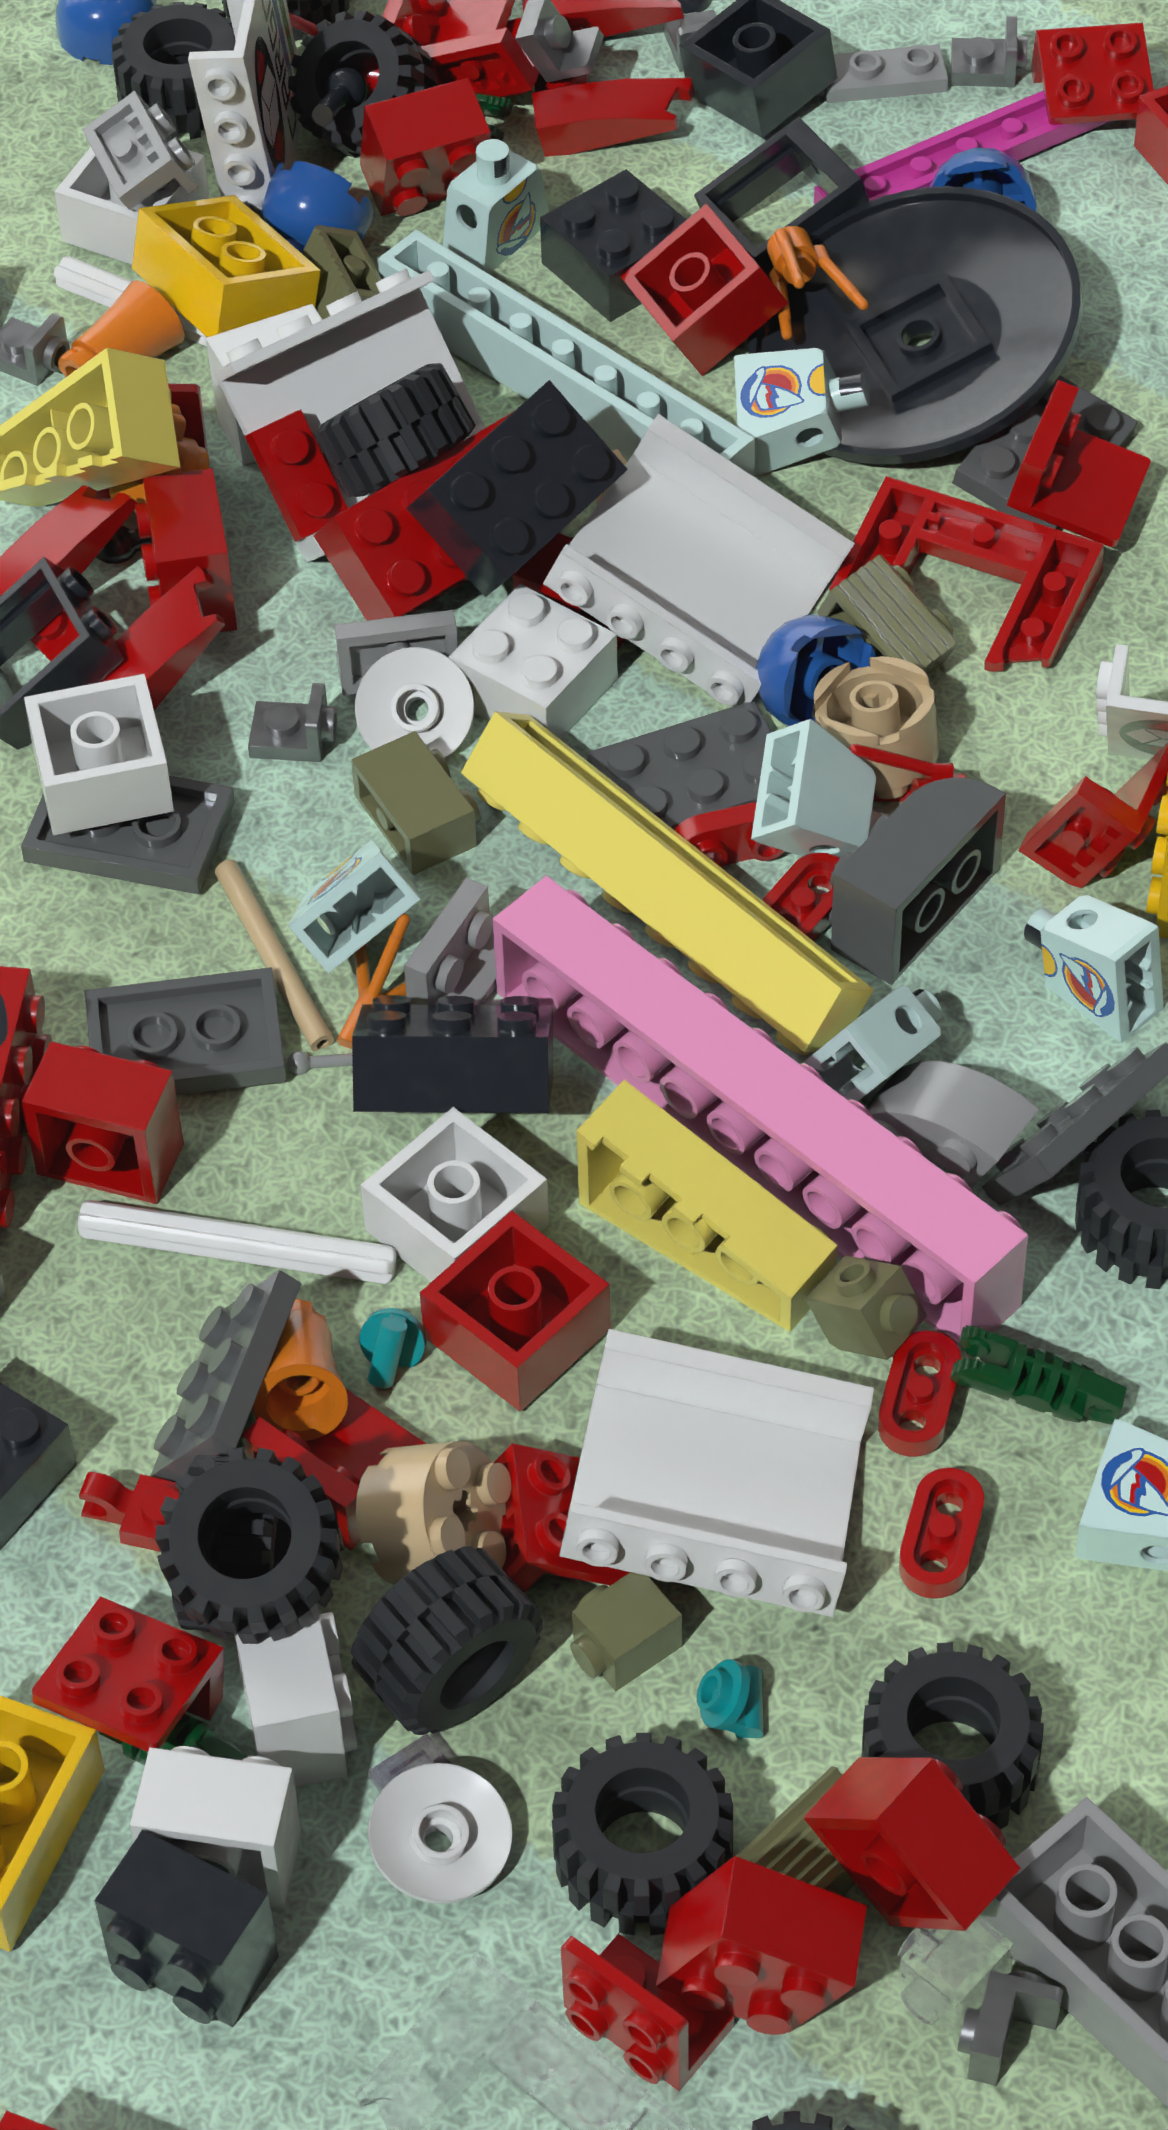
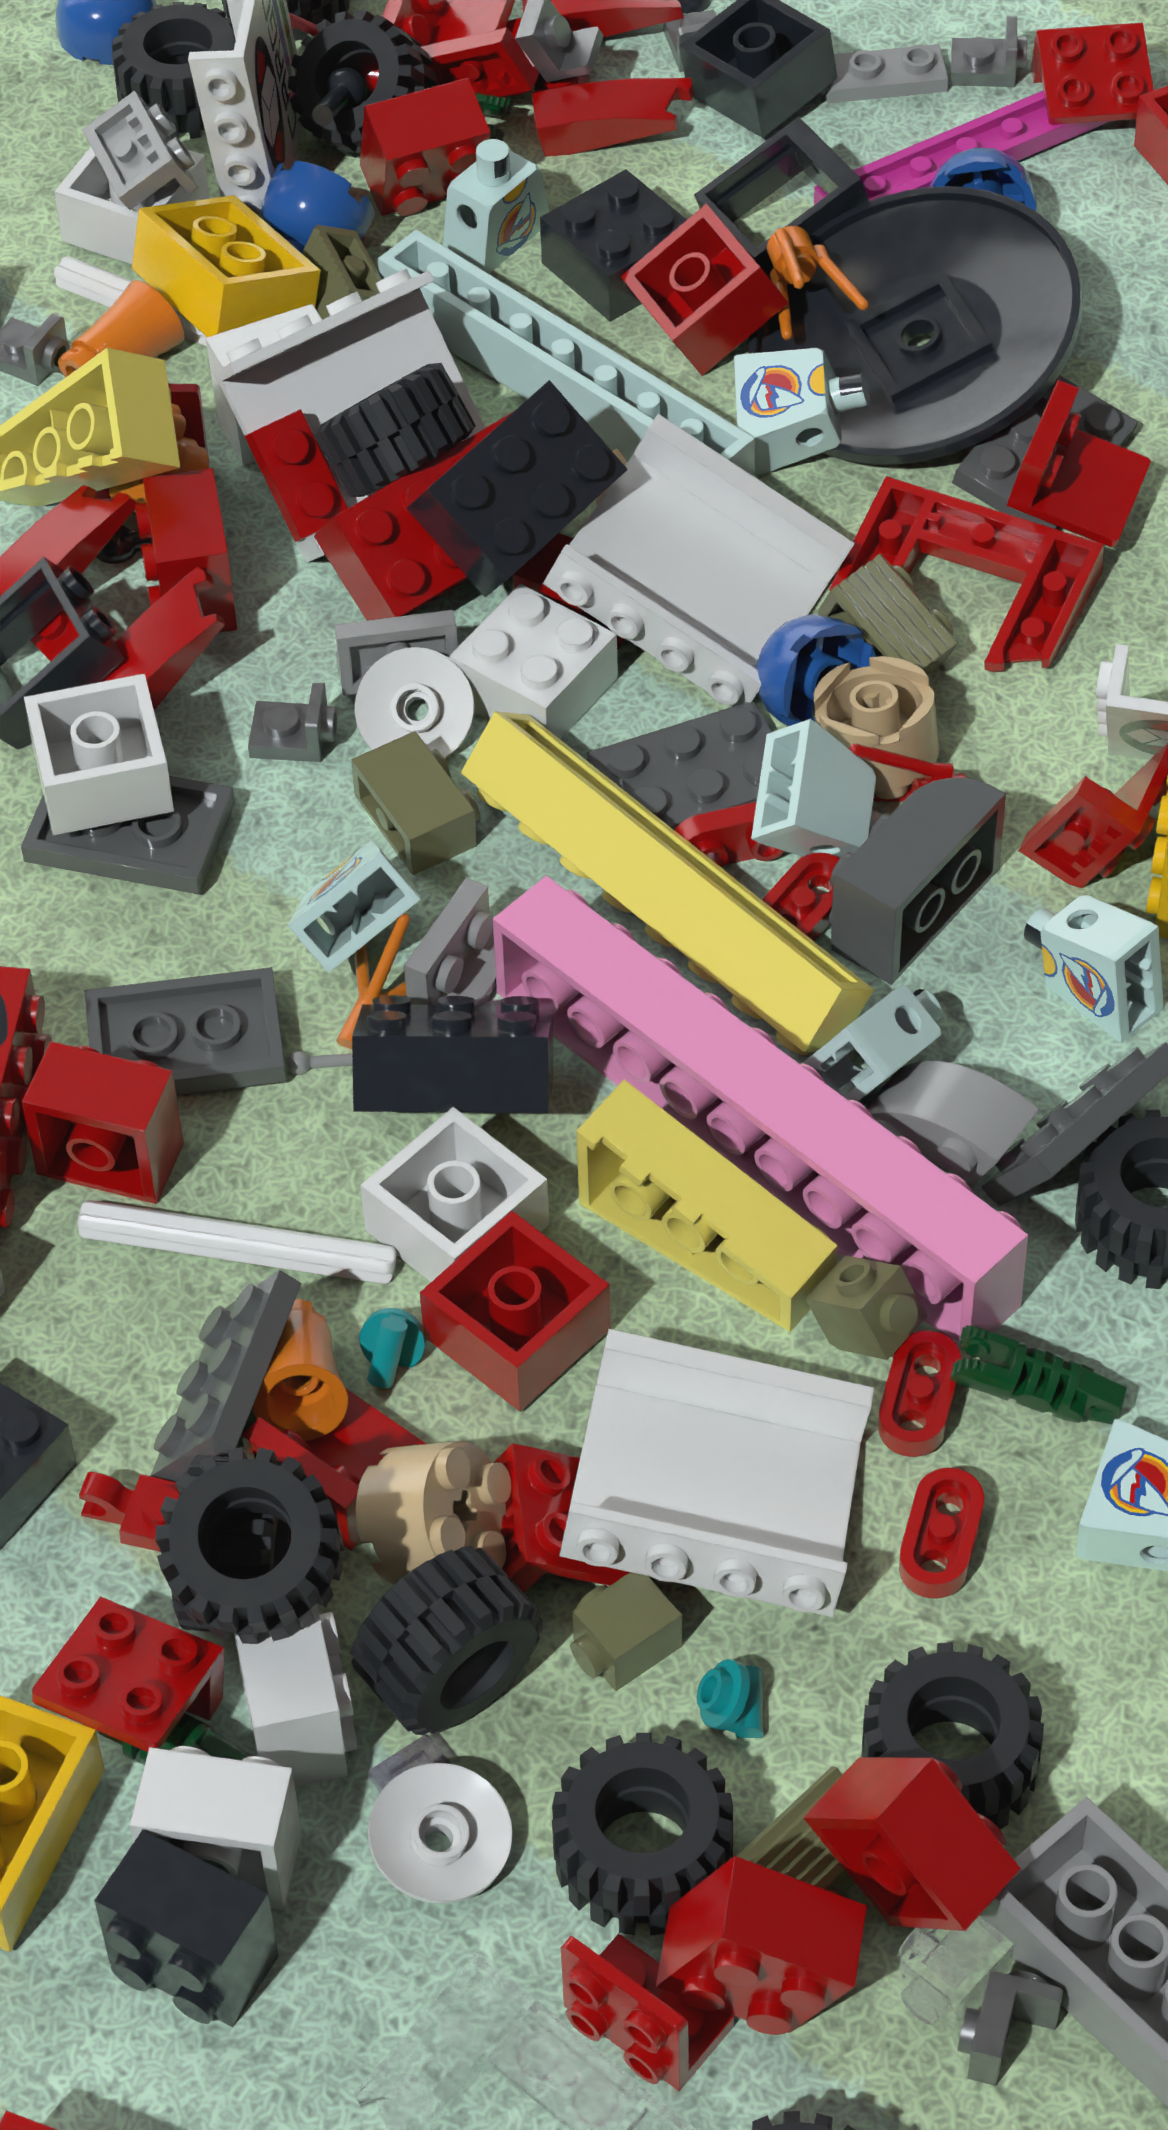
(274, 955): tan piece -> none

